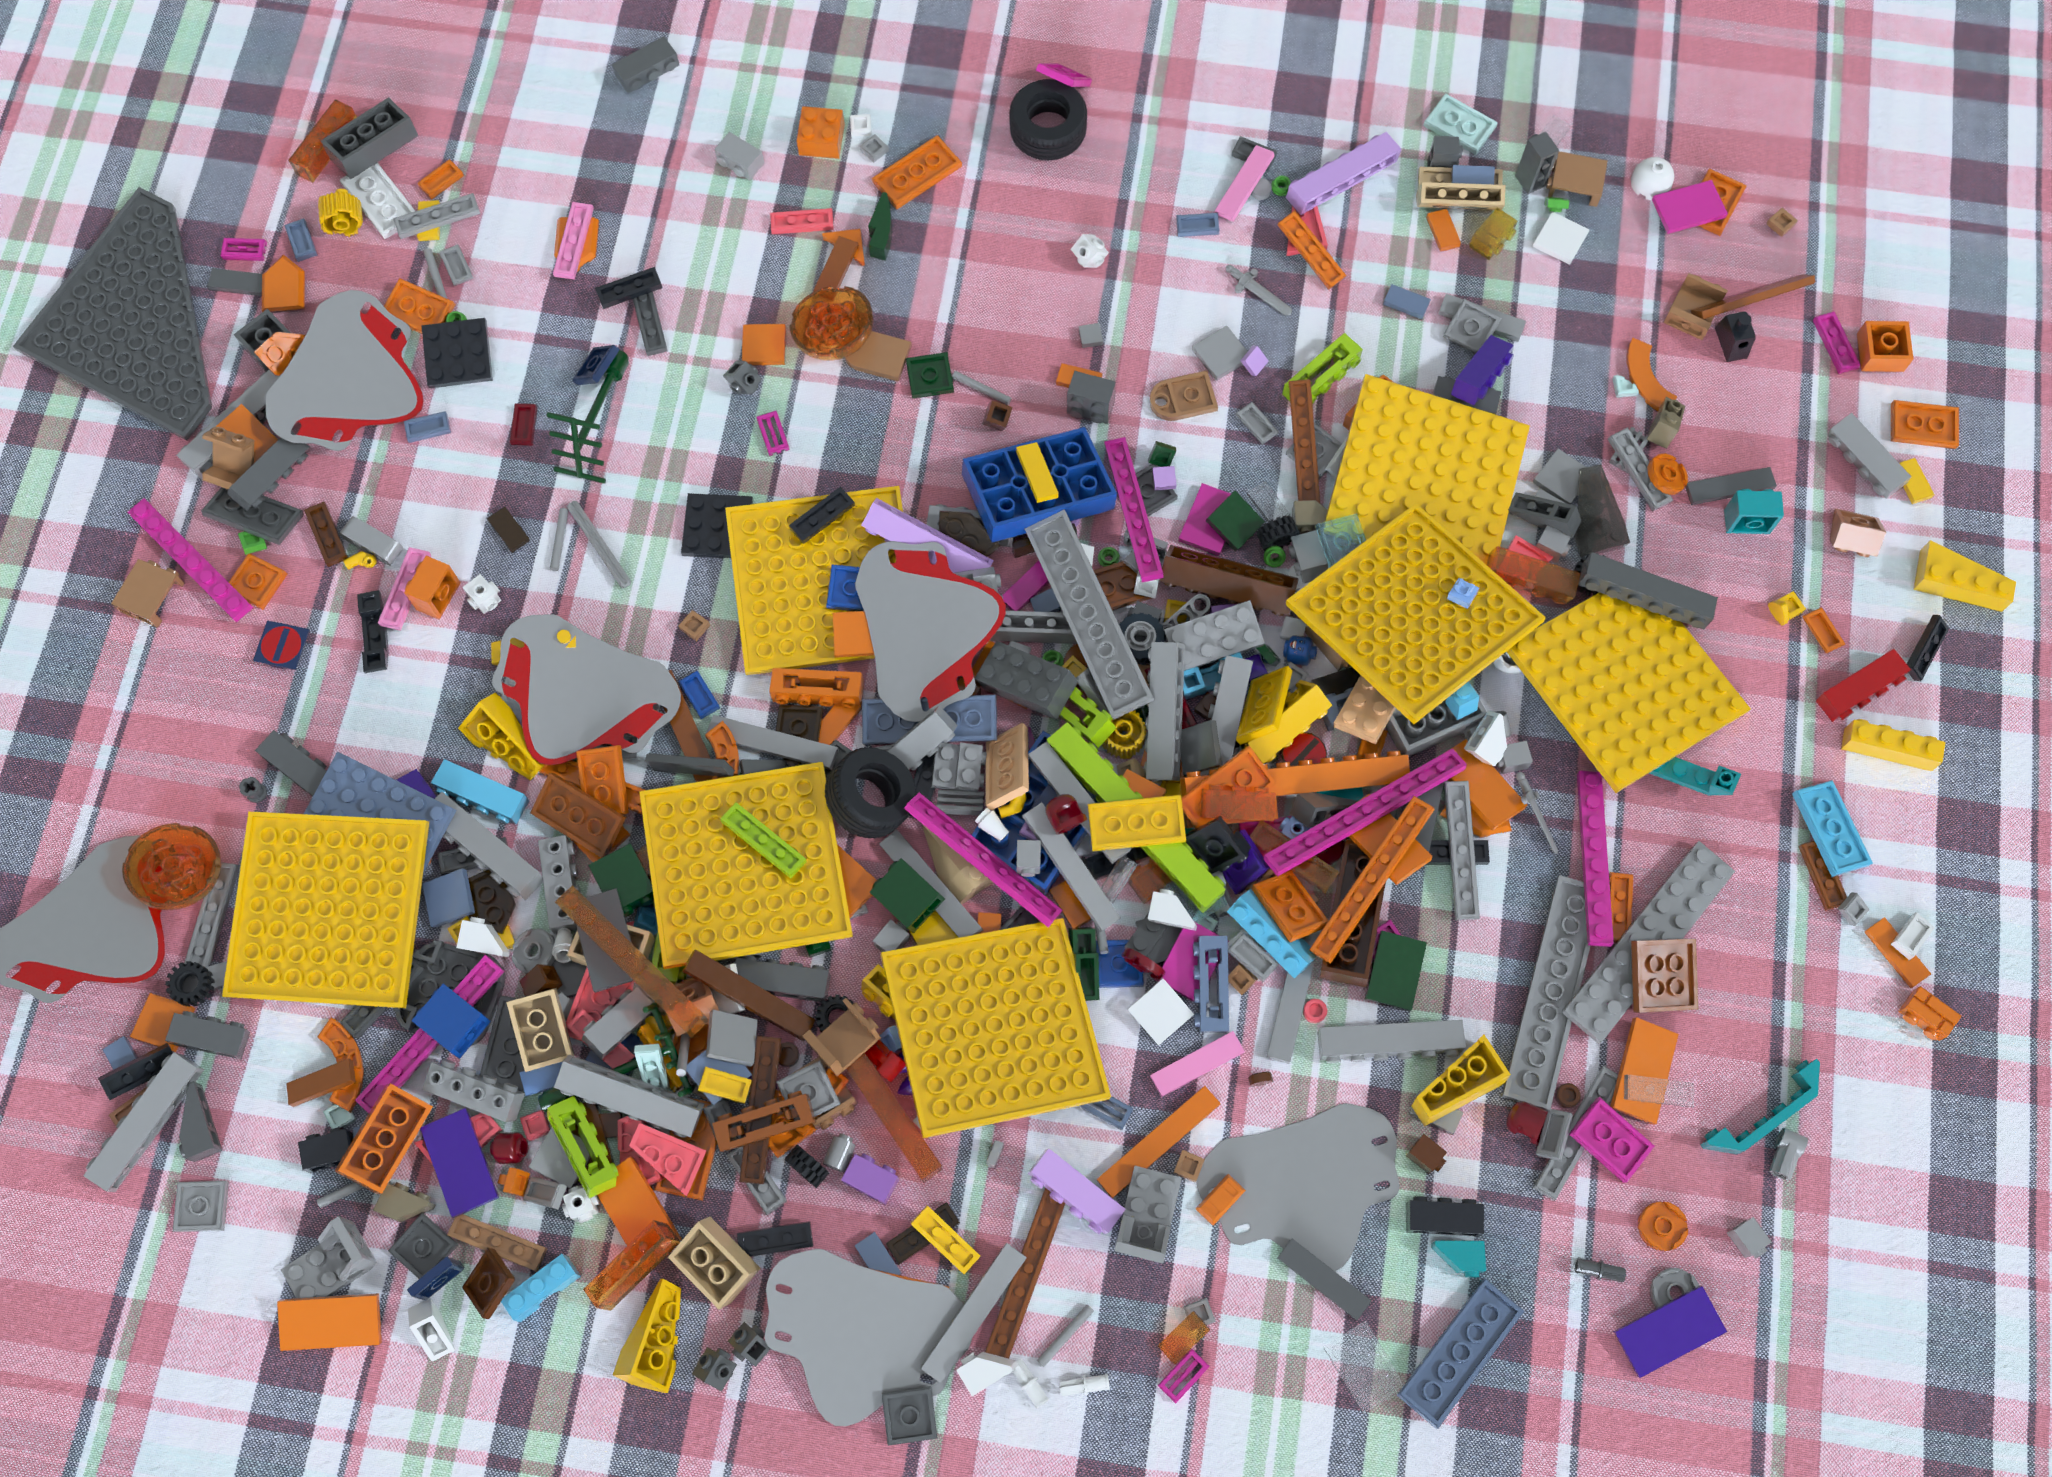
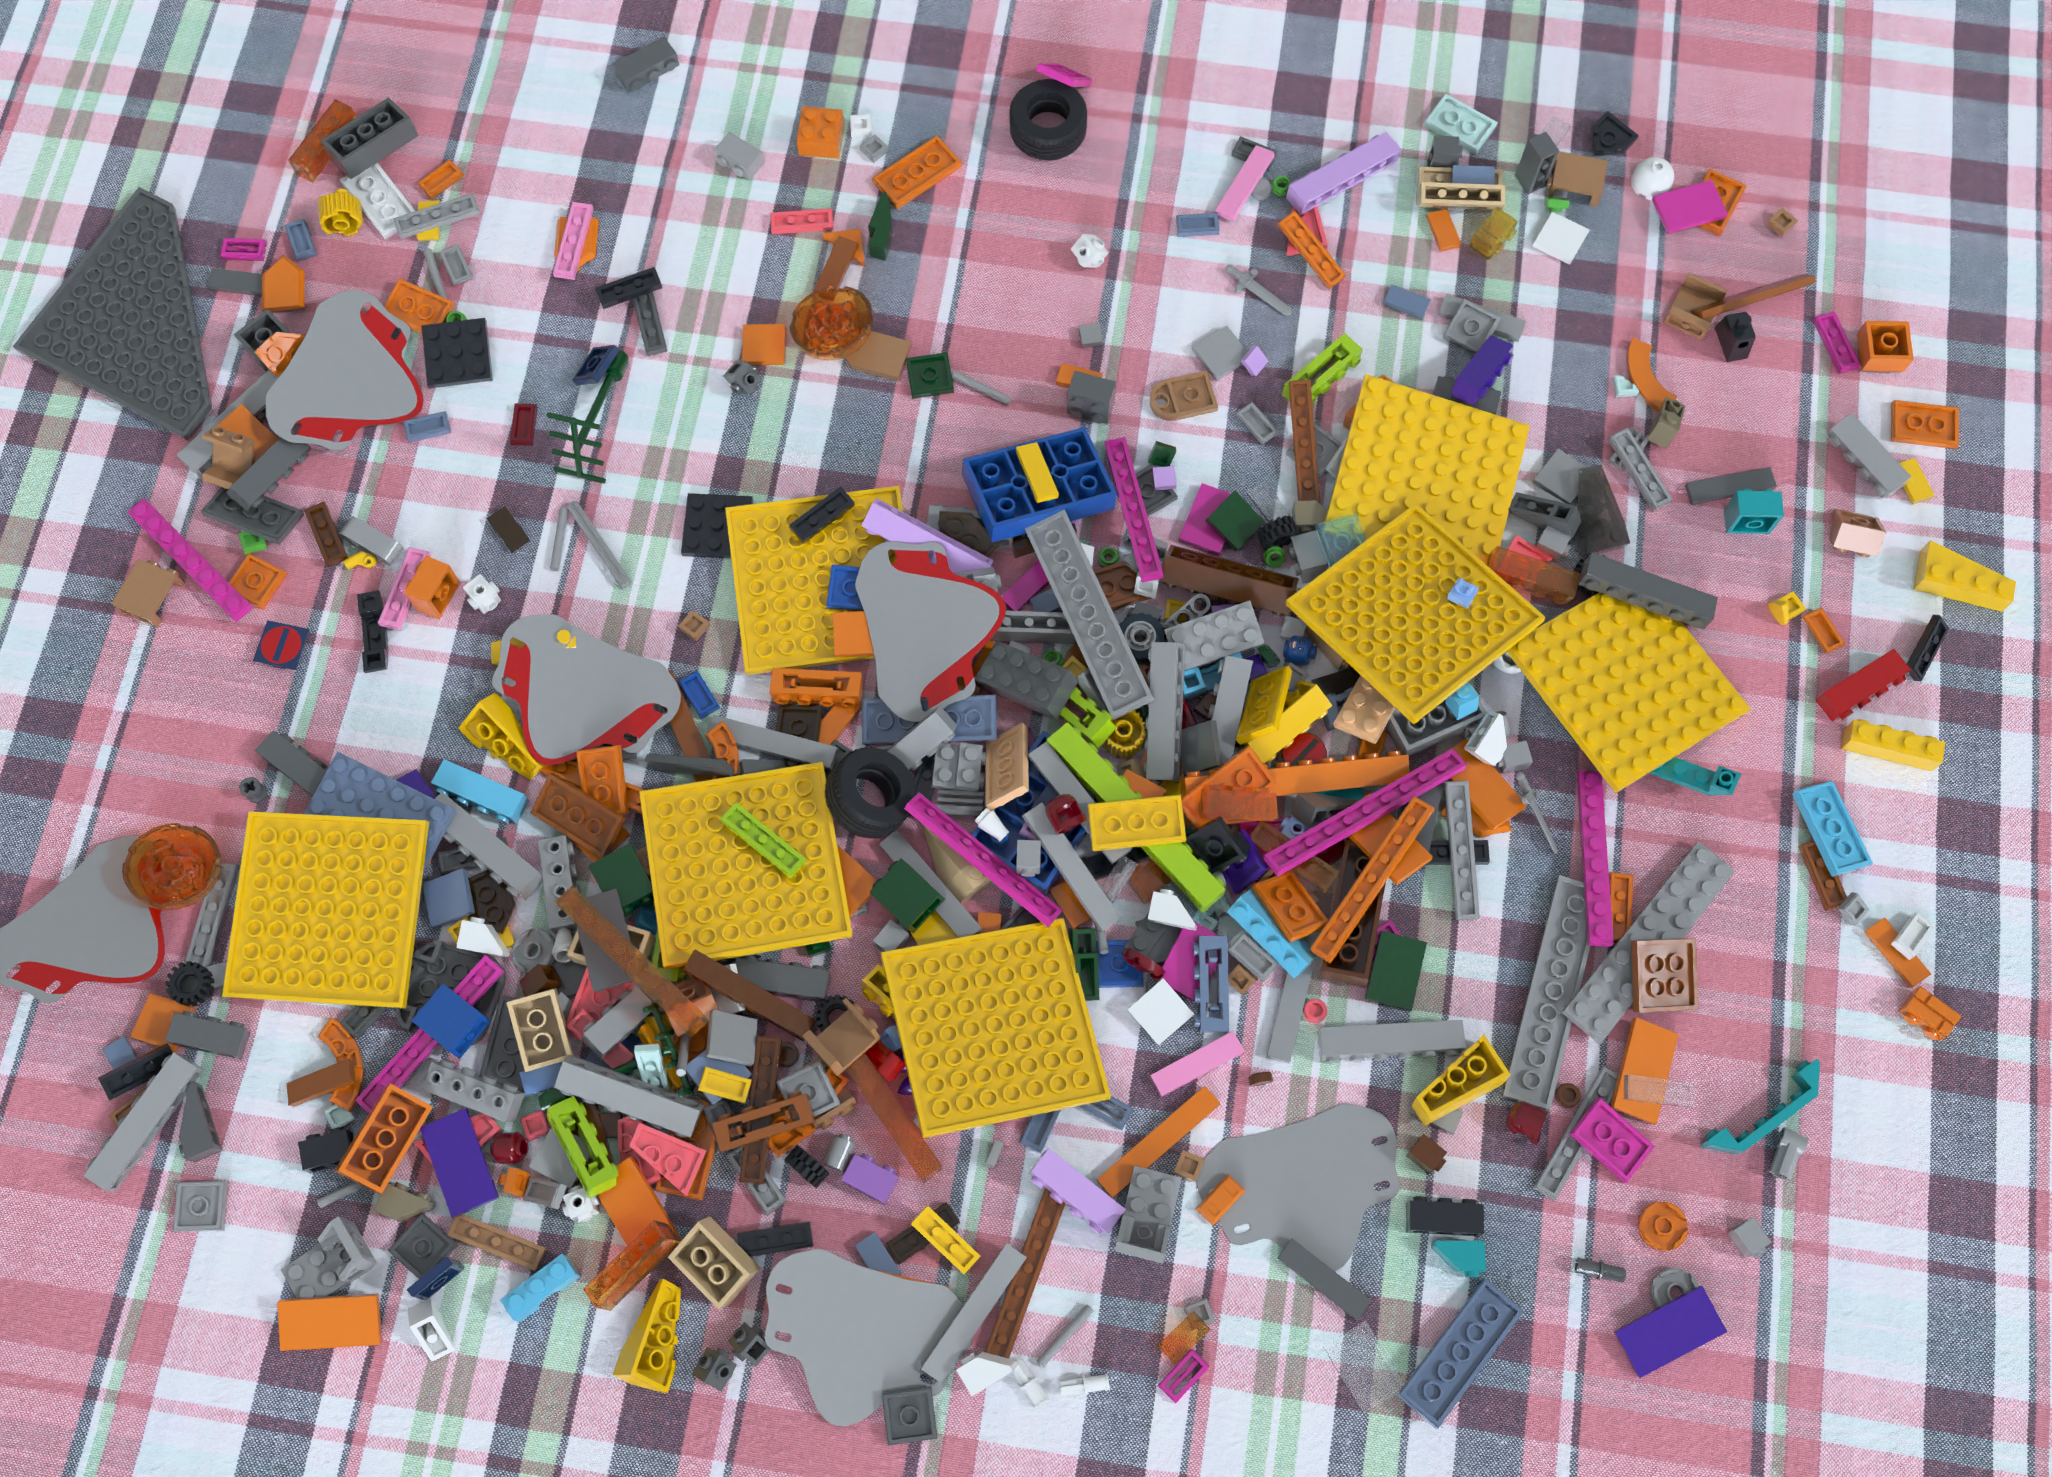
(488, 1283): reddish brown tile -> none
(778, 448): dark pink tile -> none
(997, 415): reddish brown brick -> none
(1014, 807): yellow arm -> none
(1039, 1130): none -> sand blue tile
(1554, 1134): light grey tile -> none
(1612, 136): none -> black plate
(1667, 474): orange tile -> none

